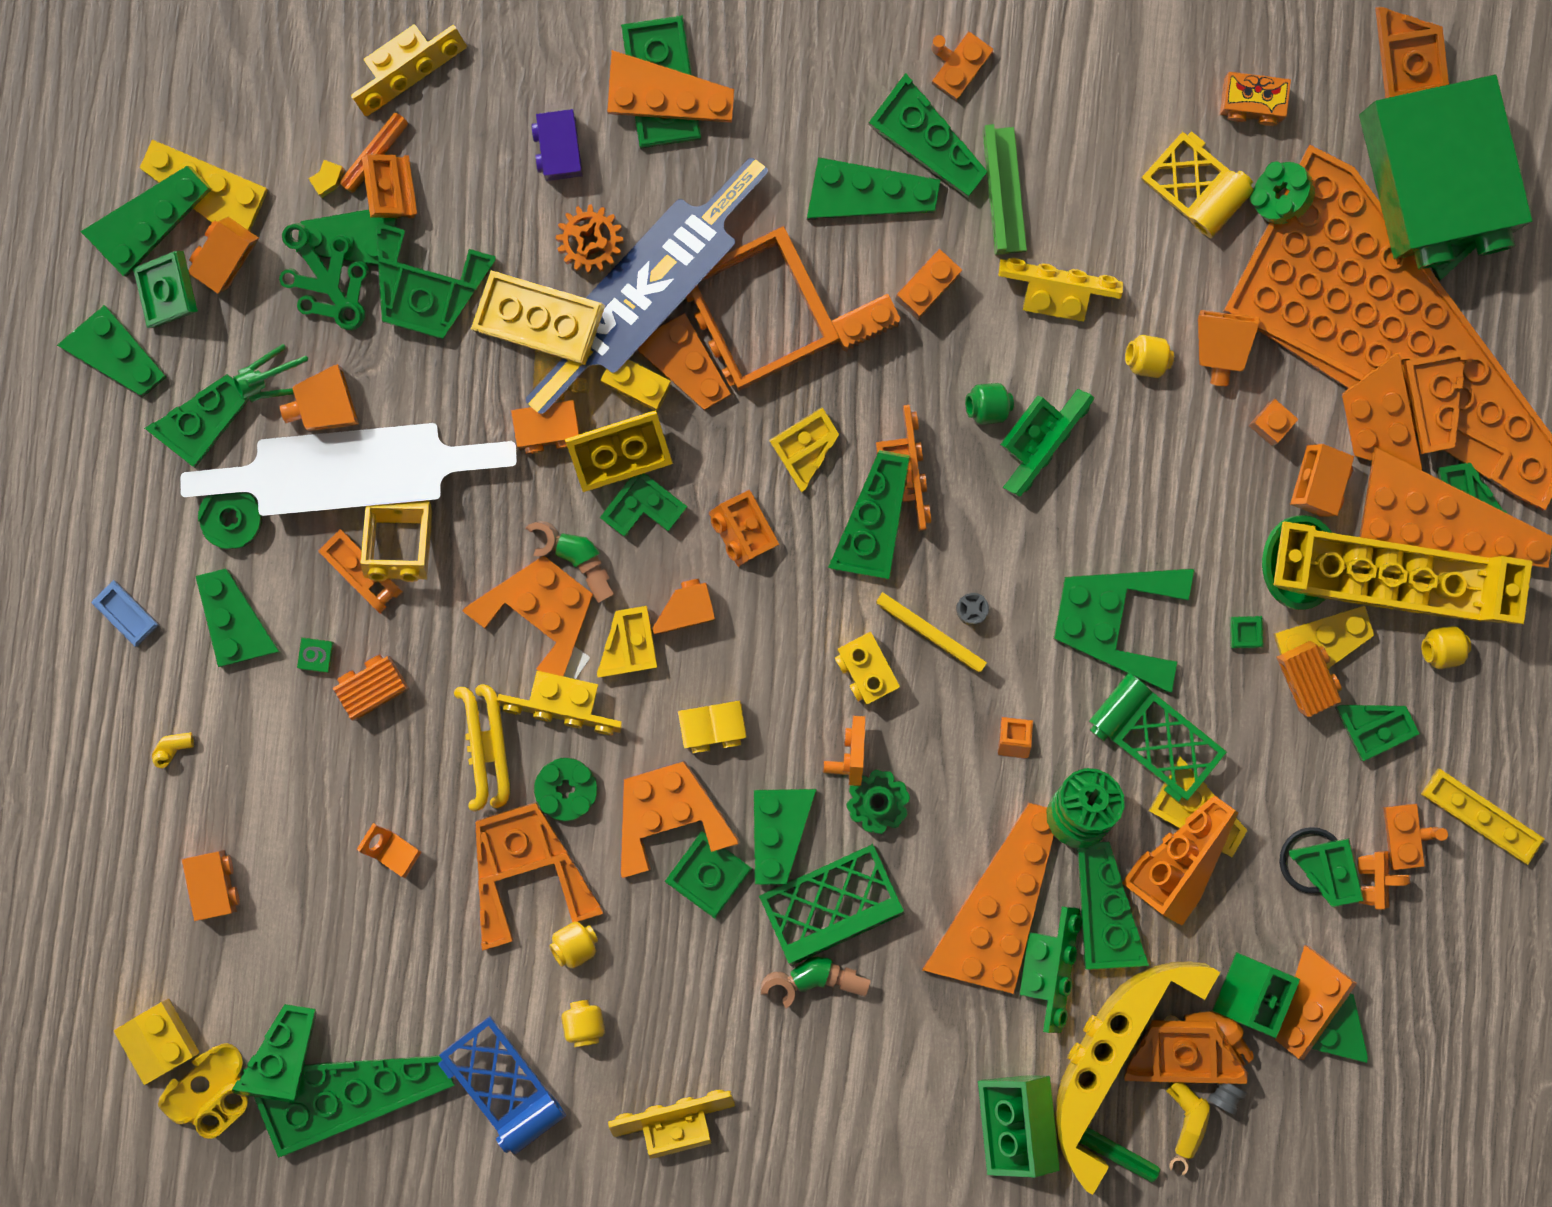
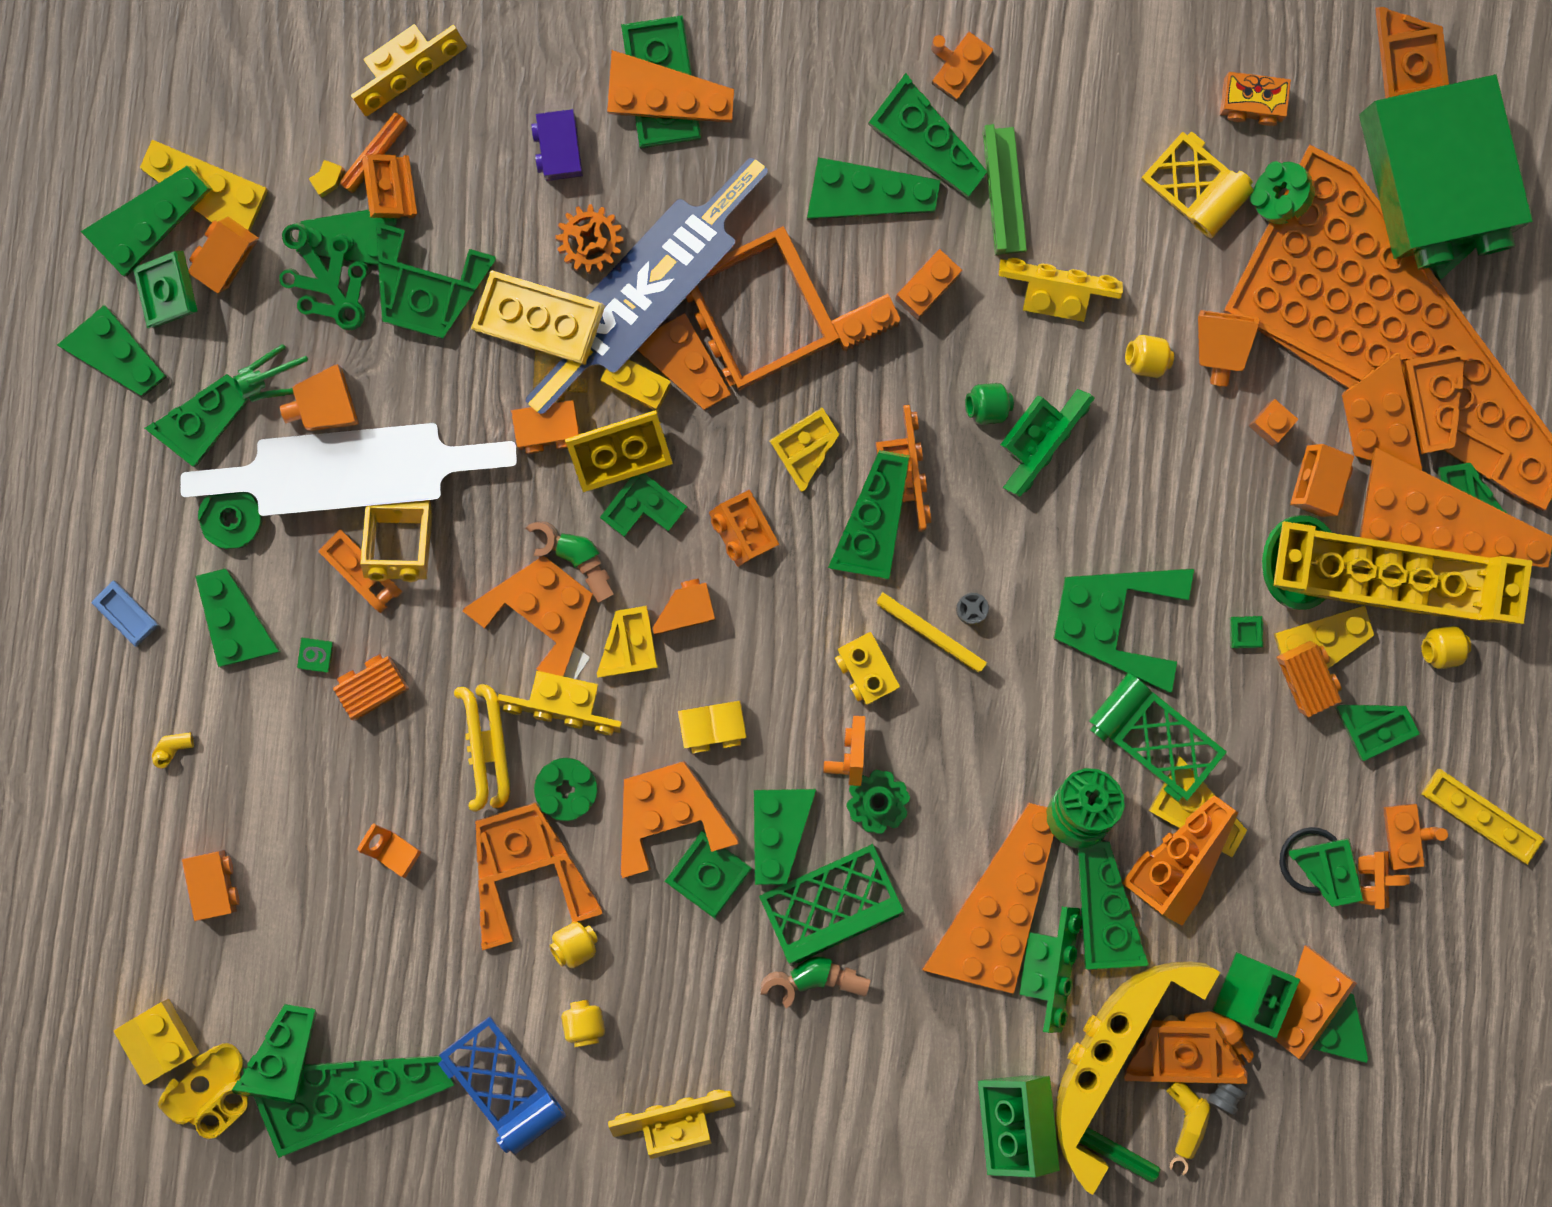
(1015, 737): orange slope -> none

